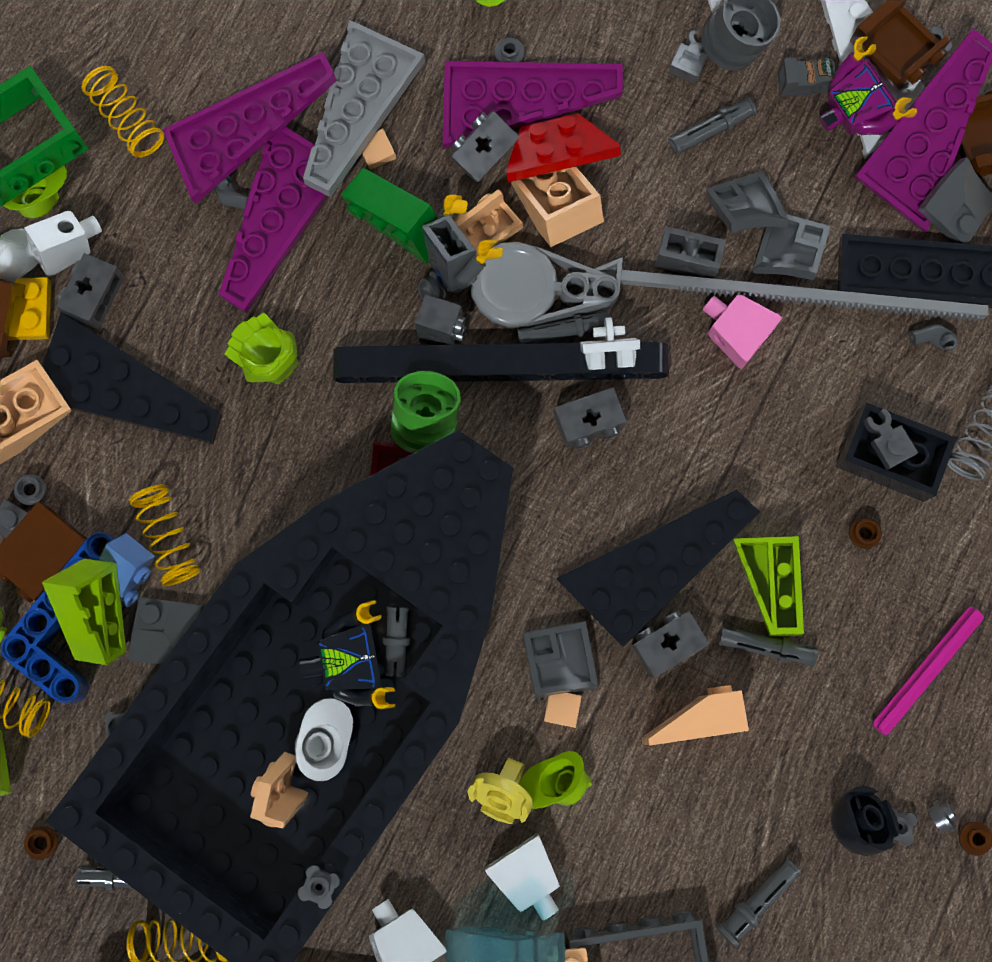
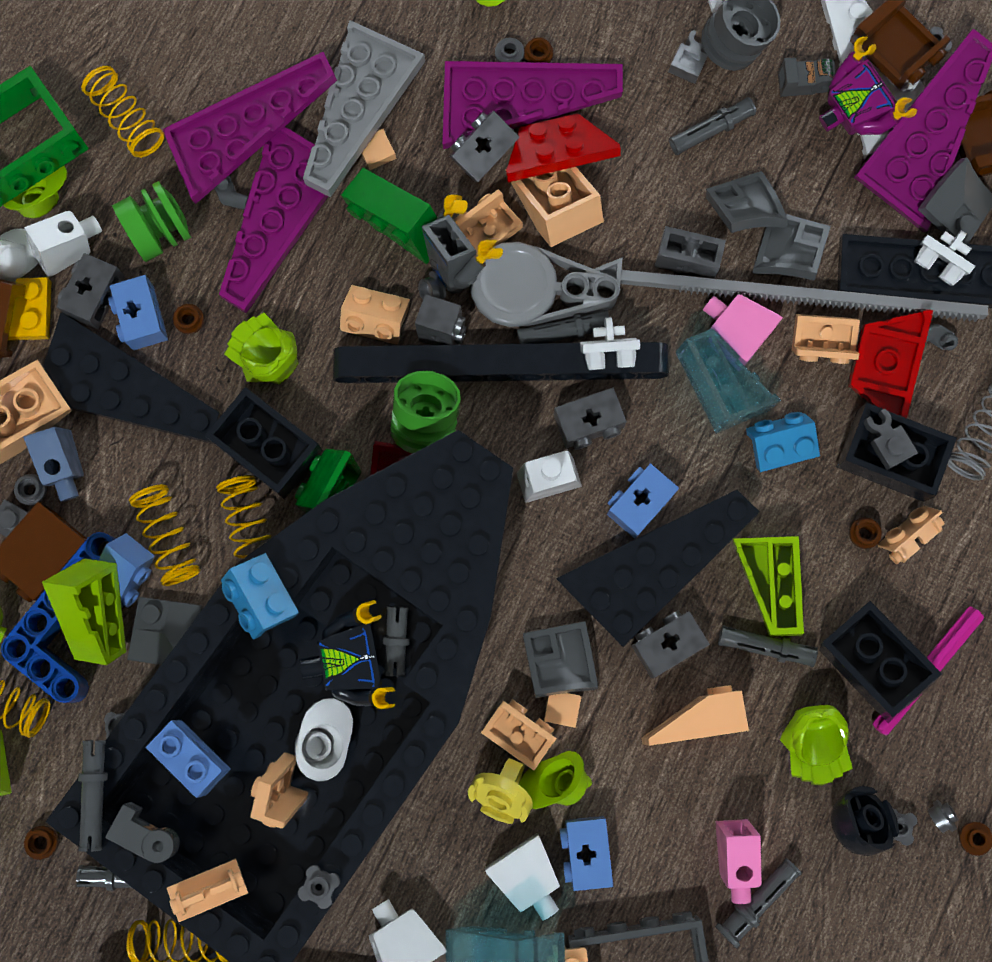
(49, 450): none -> sand blue torso
(92, 795): none -> dark grey pin
(142, 837): none -> dark grey leg
(148, 325): none -> medium blue brick
(152, 221): none -> bright green wheel
(182, 313): none -> reddish brown plate
(188, 758): none -> medium blue brick
(206, 890): none -> light nougat hinge
(236, 490): none -> yellow piece
(258, 595): none -> dark azure bracket
(264, 442): none -> black brick
(330, 475): none -> green slope
(373, 314): none -> light nougat bracket
(519, 734): none -> light nougat bracket
(538, 45): none -> reddish brown plate
(548, 476): none -> white torso
(595, 872): none -> medium blue brick
(658, 492): none -> medium blue brick
(722, 382): none -> clear light blue wedge
(739, 858): none -> bright pink torso
(783, 441): none -> dark azure bracket
(817, 744): none -> lime hair
(825, 337): none -> light nougat bracket
(879, 661): none -> black brick
(890, 361): none -> red wing
(922, 523): none -> light nougat hinge
(956, 266): none -> white hips

